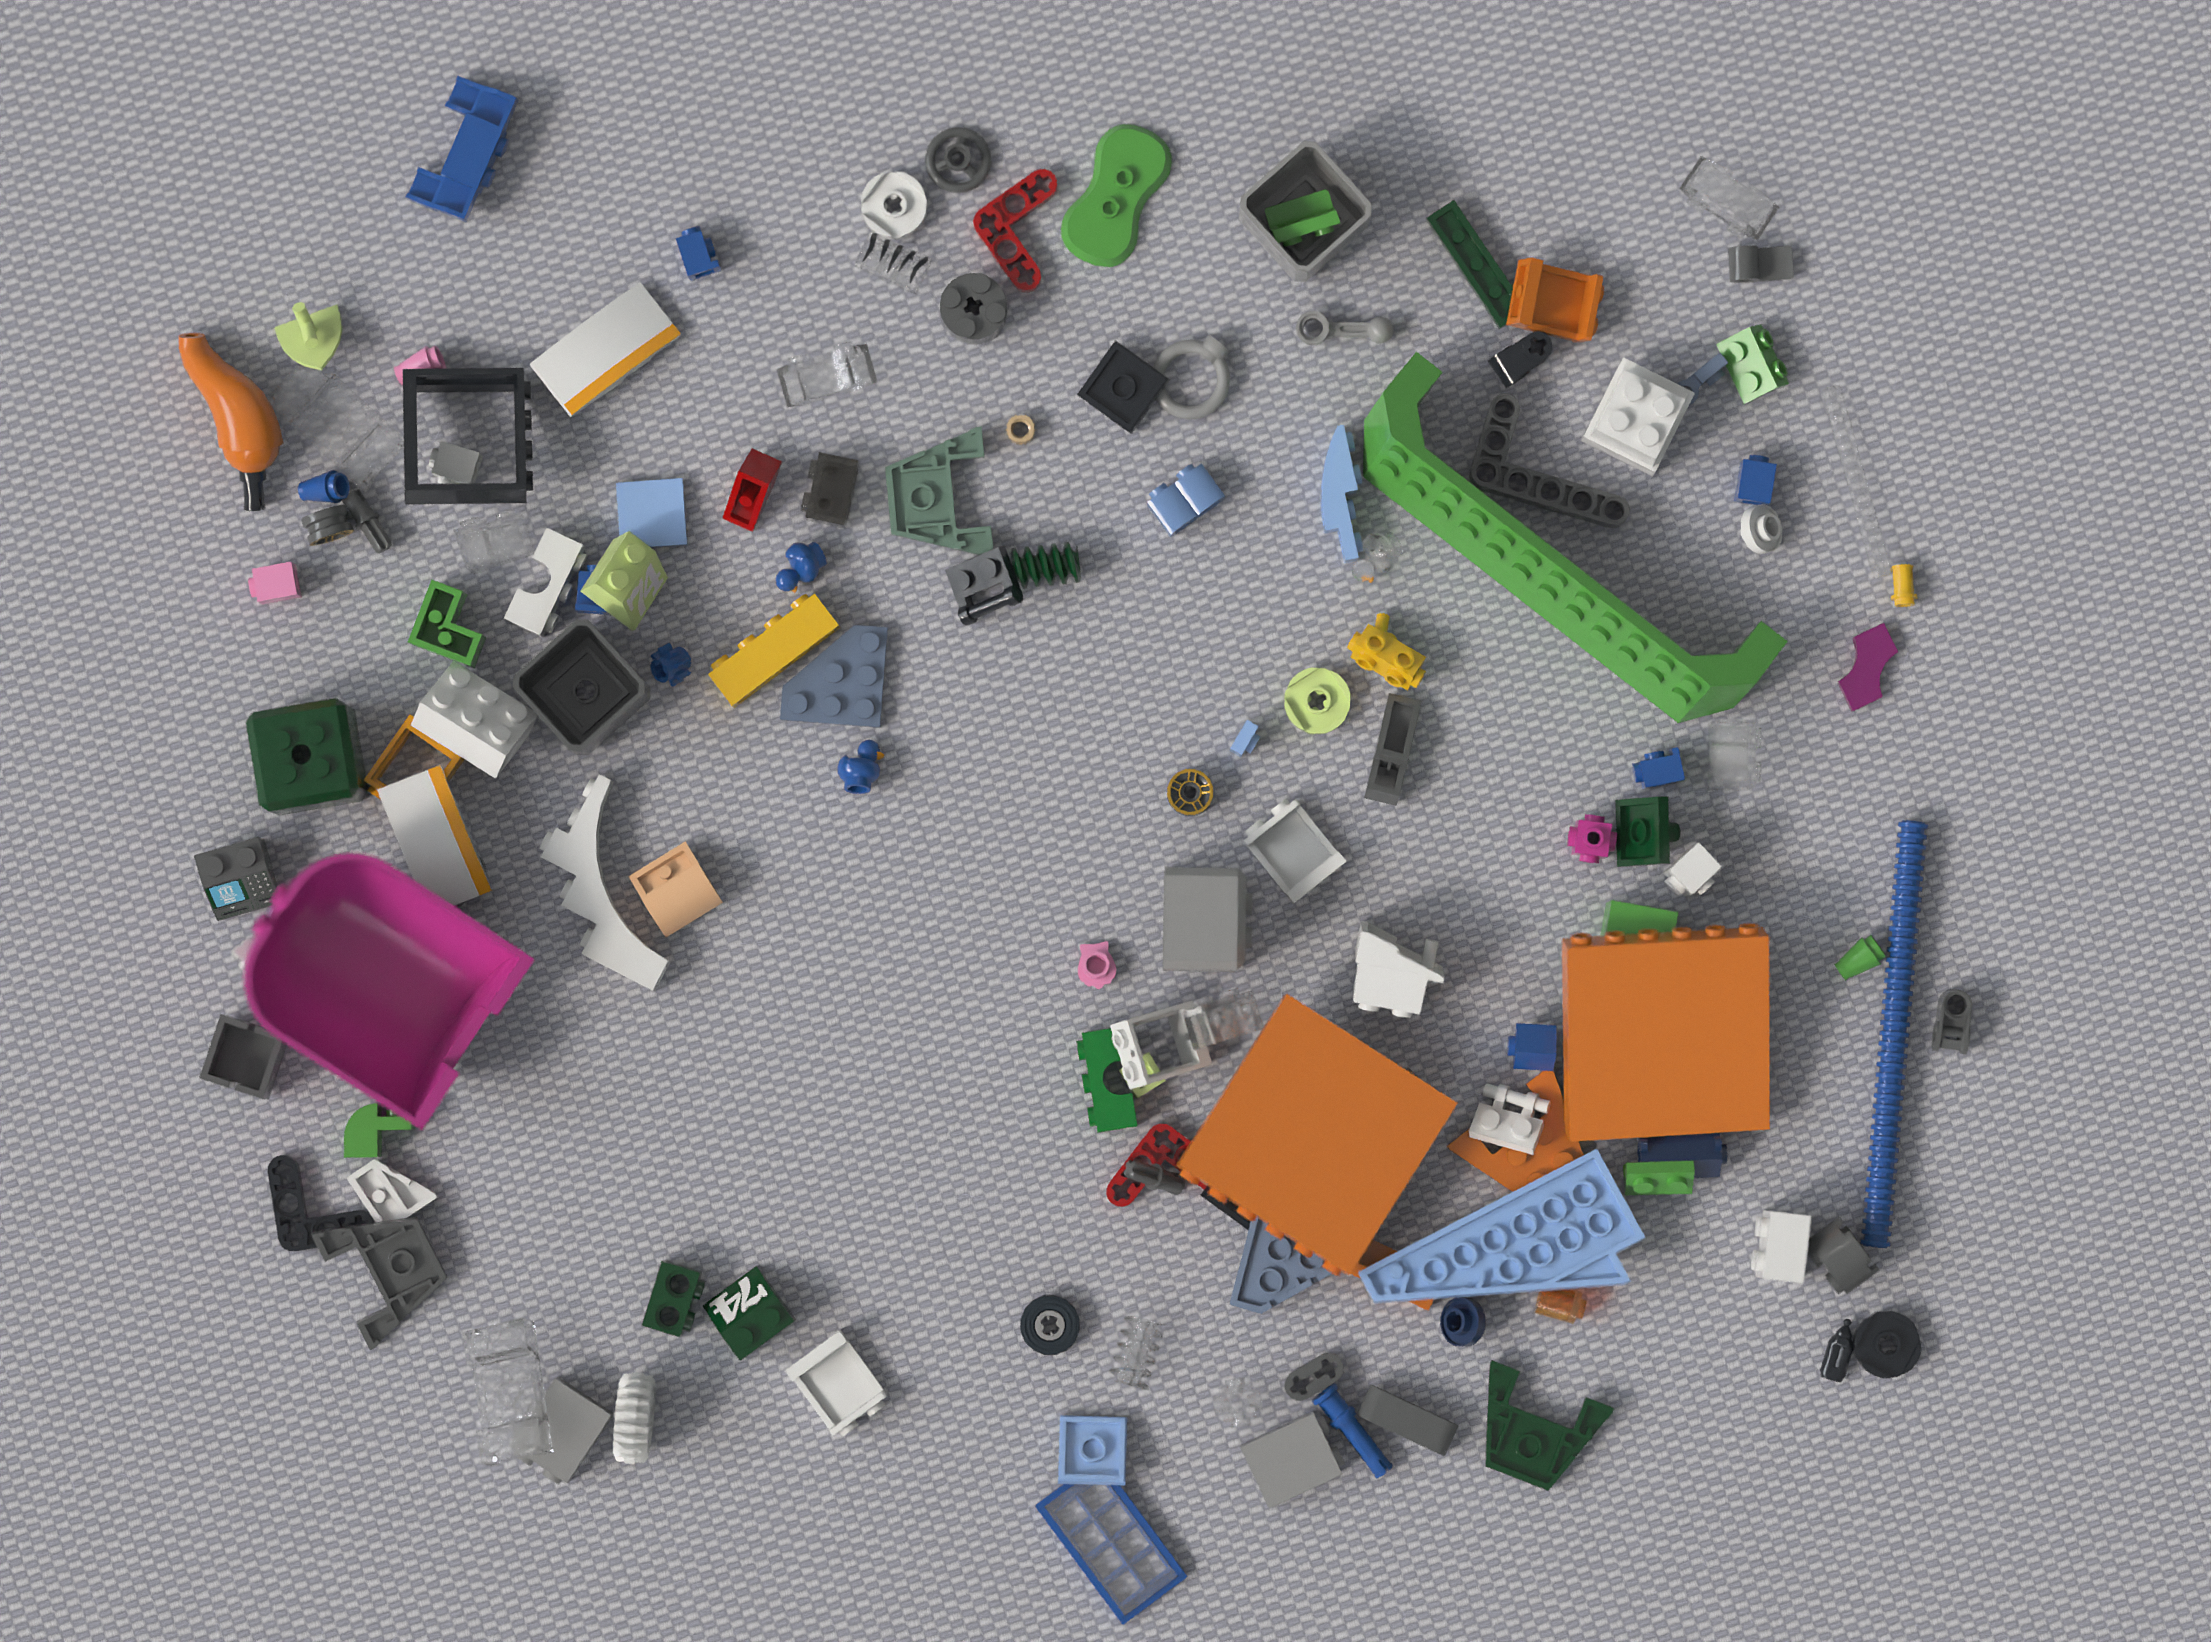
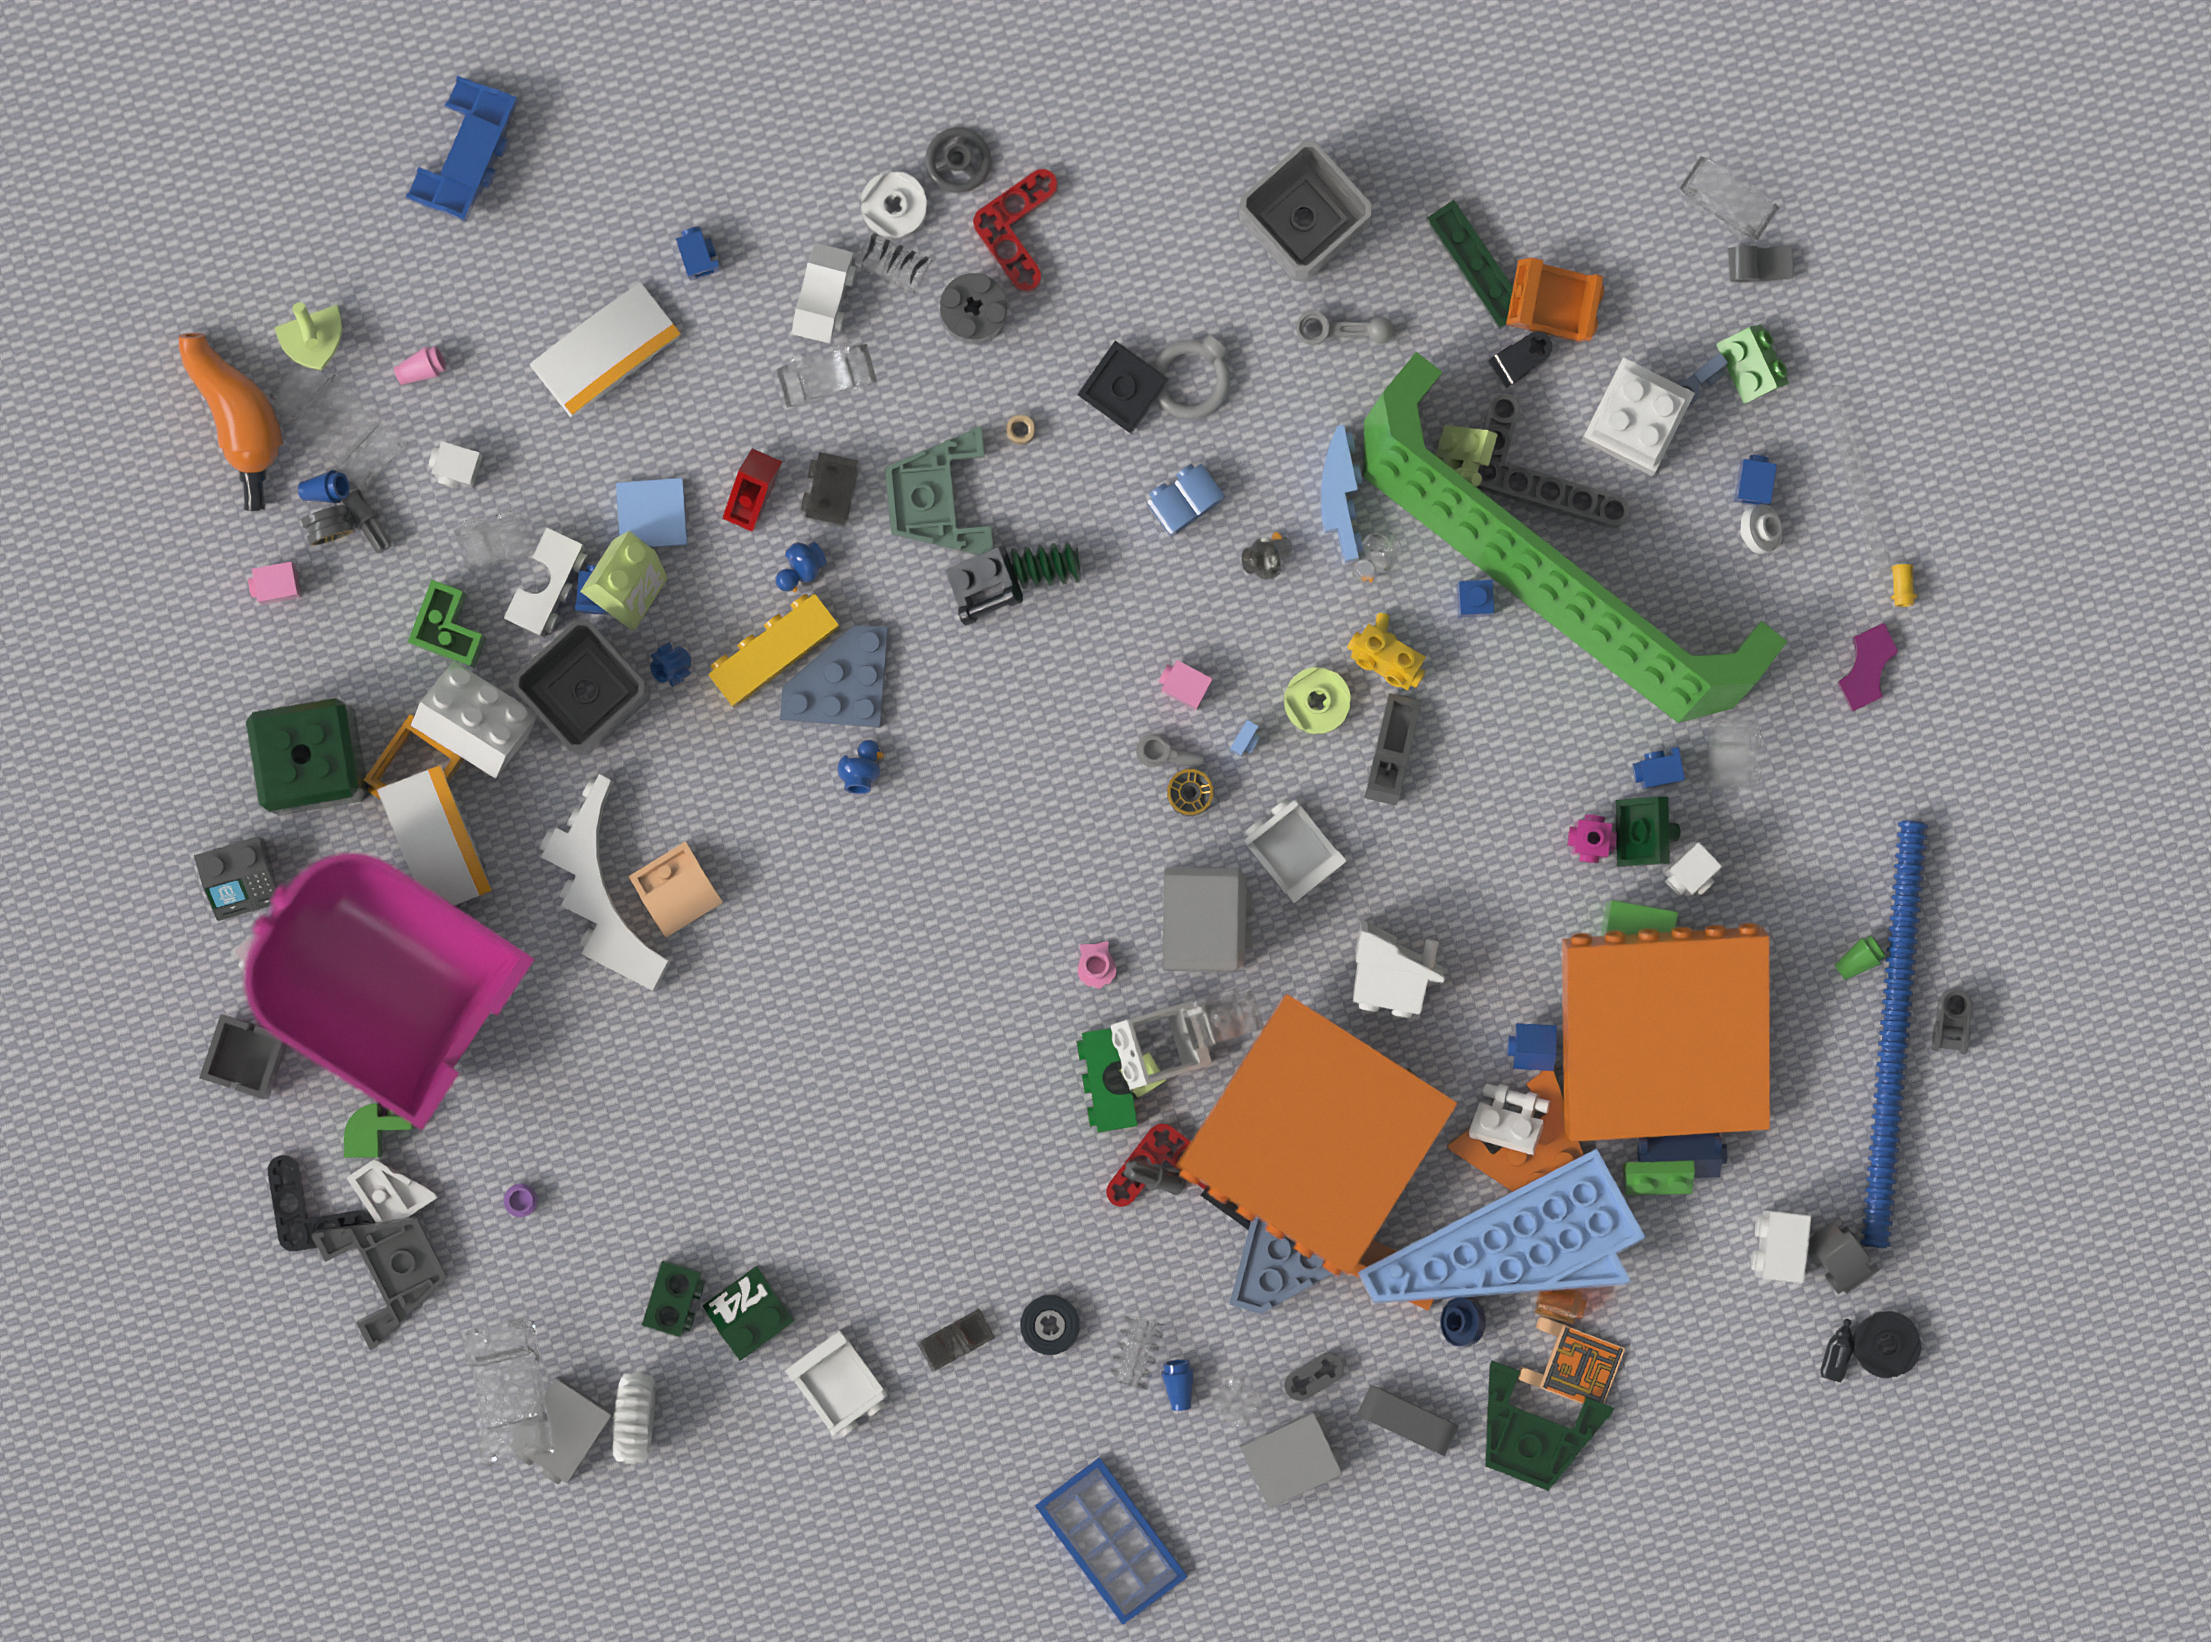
(466, 380): black window -> none
(520, 1200): none -> medium lavender plate
(823, 293): none -> white brick
(955, 1340): none -> clear smoke slope
(1092, 1450): light blue tile -> none
(1105, 219): bright green plate -> none
(1154, 751): none -> light grey plate
(1178, 1383): none -> blue cone
(1184, 684): none -> bright pink brick
(1265, 556): none -> clear smoke animal
(1302, 216): bright green bracket -> none
(1344, 1419): blue pin -> none
(1466, 446): none -> yellowish green plate
(1475, 598): none -> blue brick
(1577, 1365): none -> flag

